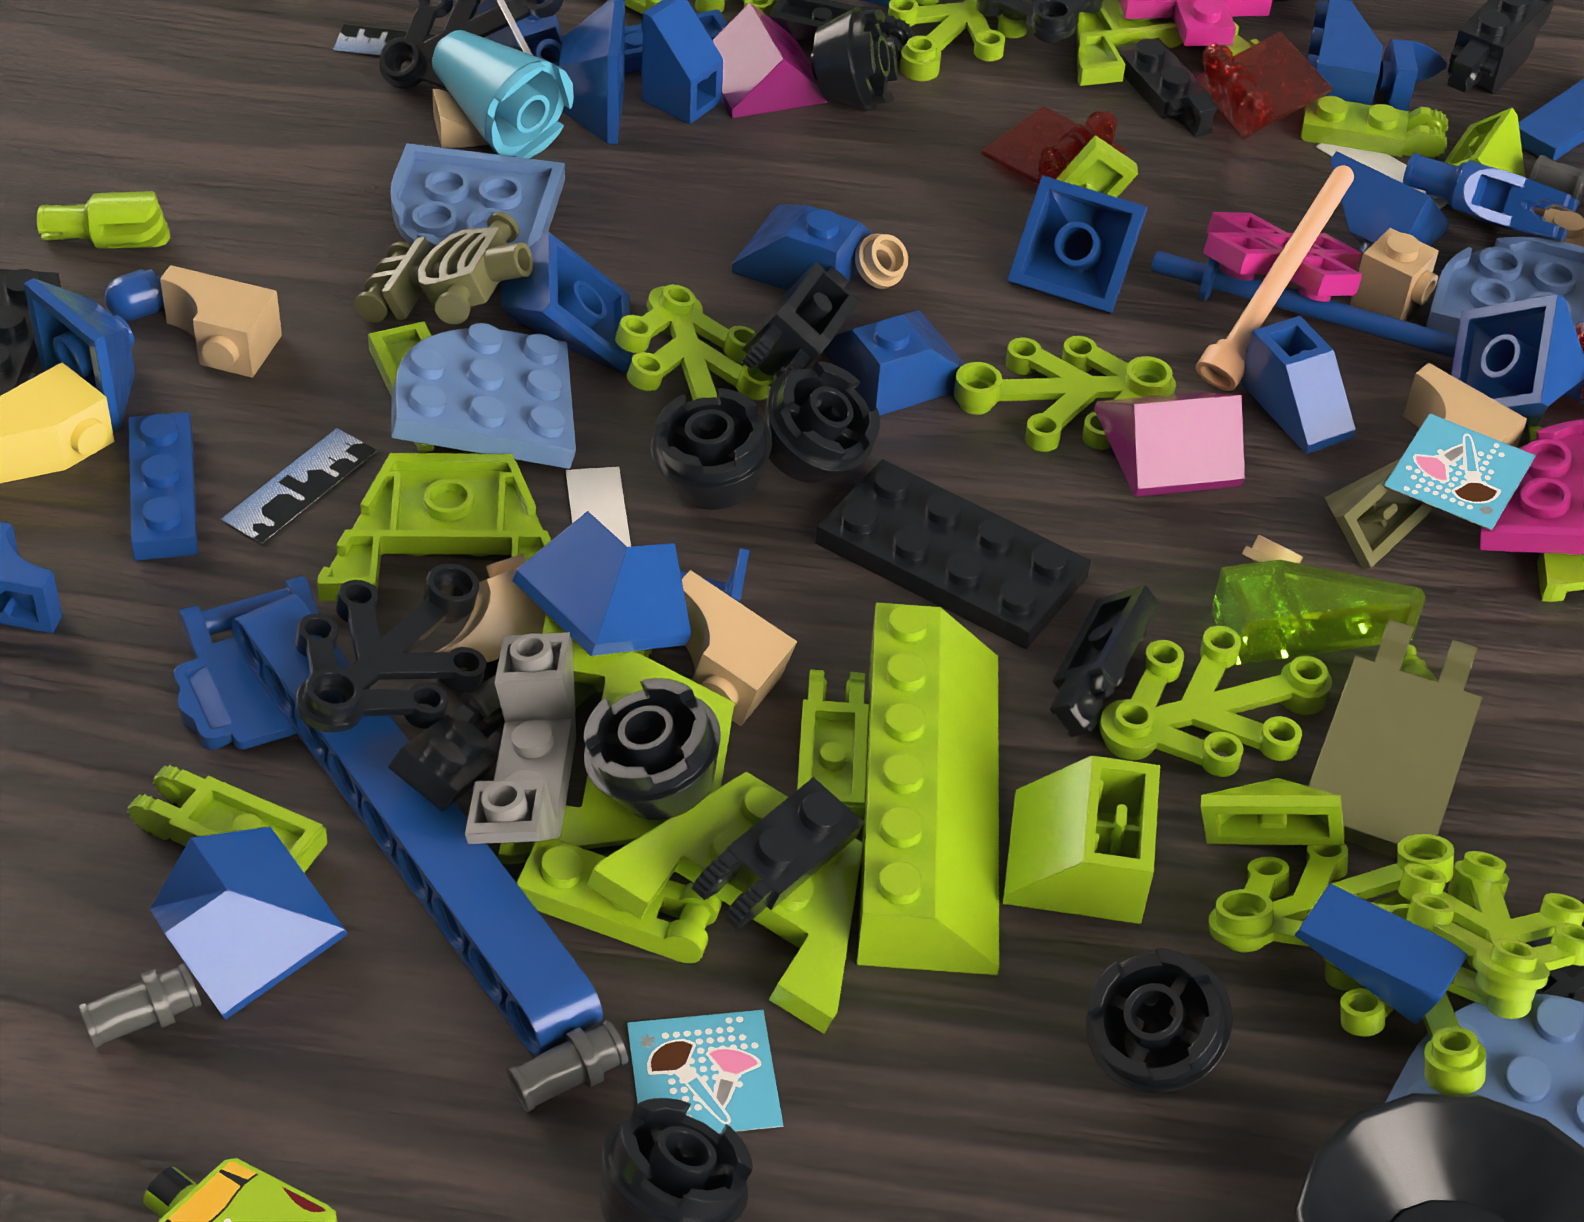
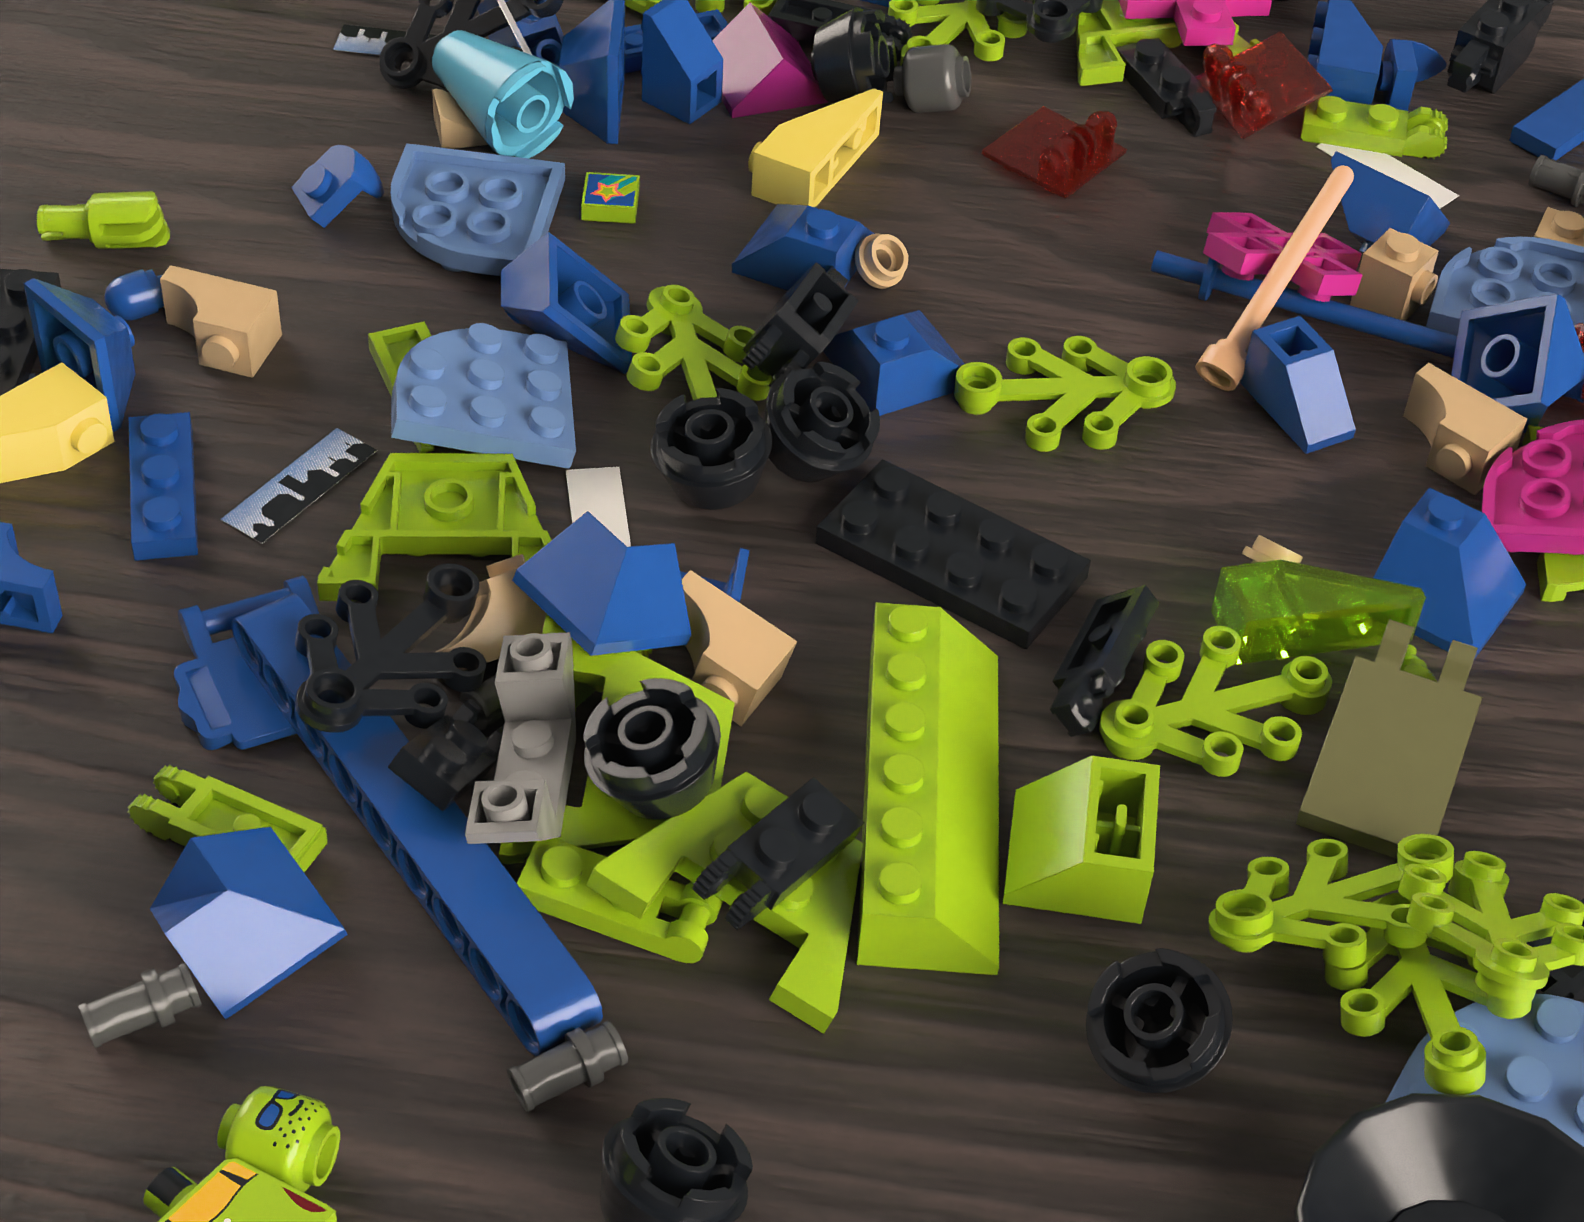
(282, 1136): none -> lime head
(335, 182): none -> blue plate
(453, 274): olive piece -> none
(610, 197): none -> tile
(713, 1063): medium azure sticker -> none
(814, 150): none -> light yellow slope
(835, 740): lime hinge -> none
(933, 78): none -> dark grey head
(1077, 244): blue slope -> none
(1100, 169): lime bracket -> none
(1176, 441): slope -> none
(1273, 815): lime slope -> none
(1375, 515): olive slope -> none
(1382, 951): blue slope -> none
(1458, 566): none -> blue slope
(1460, 471): medium azure sticker -> none
(1490, 195): blue connector -> none
(1492, 143): lime slope -> none

